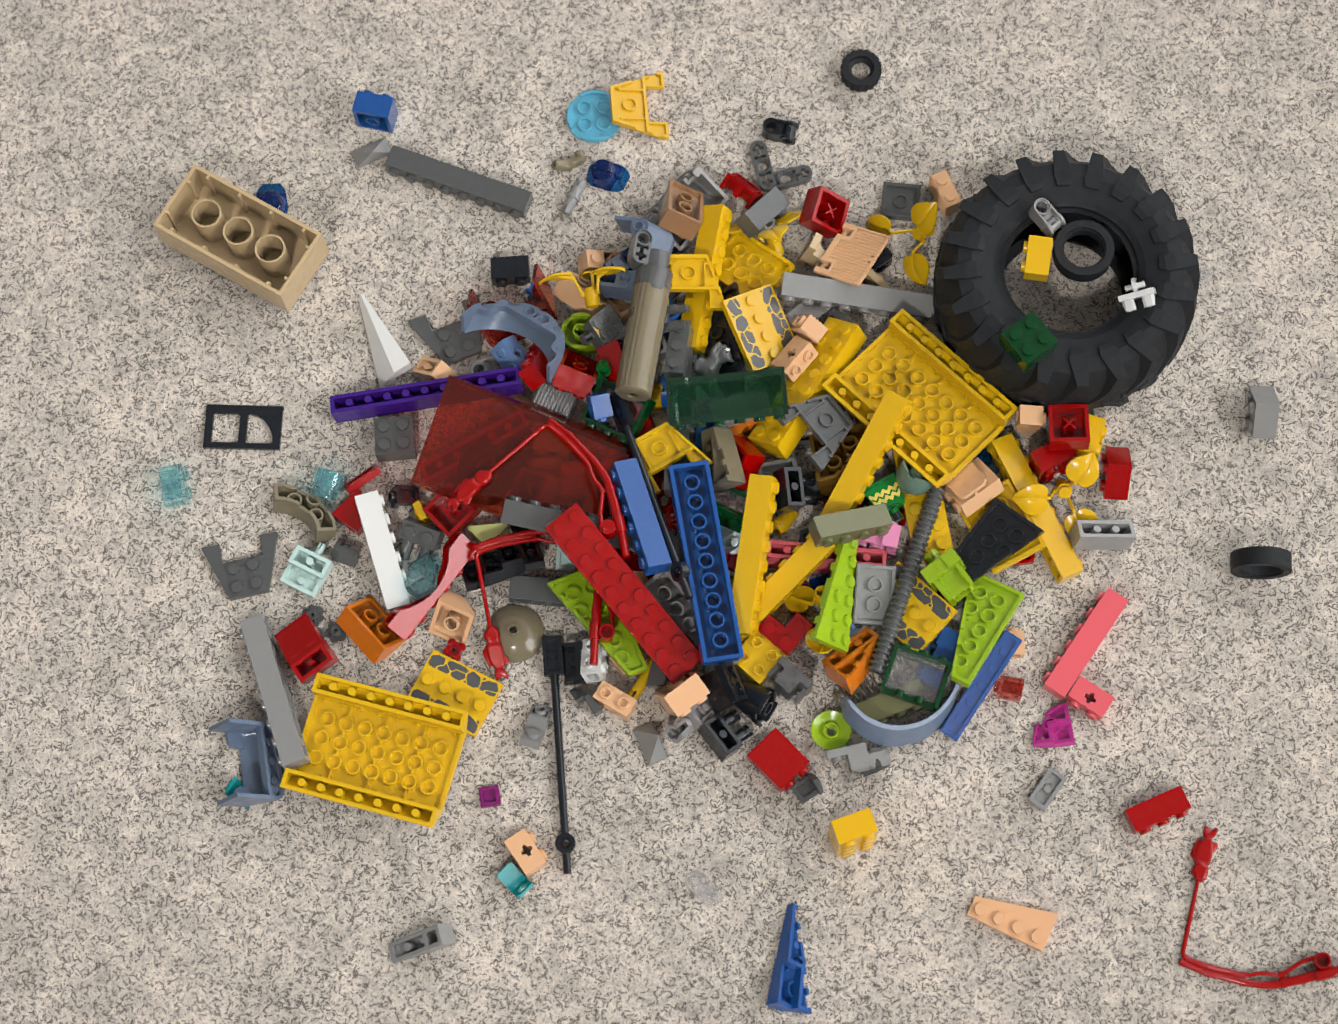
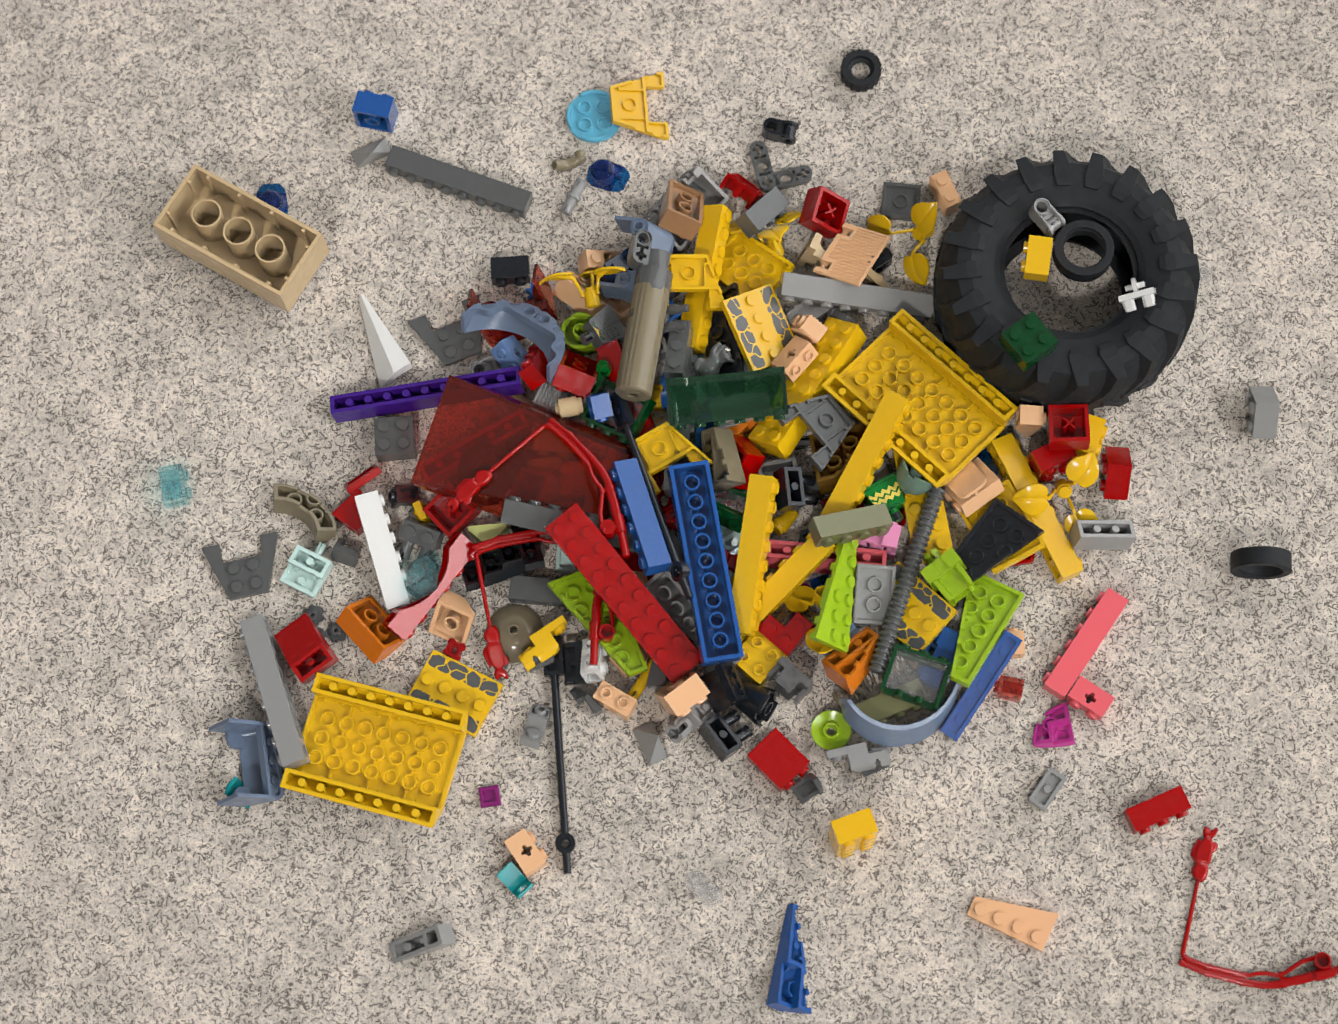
(269, 414): black window -> none
(327, 483): clear light blue piece -> none
(432, 369): light nougat slope -> none
(544, 646): none -> yellow plate
(569, 406): none -> tan brick

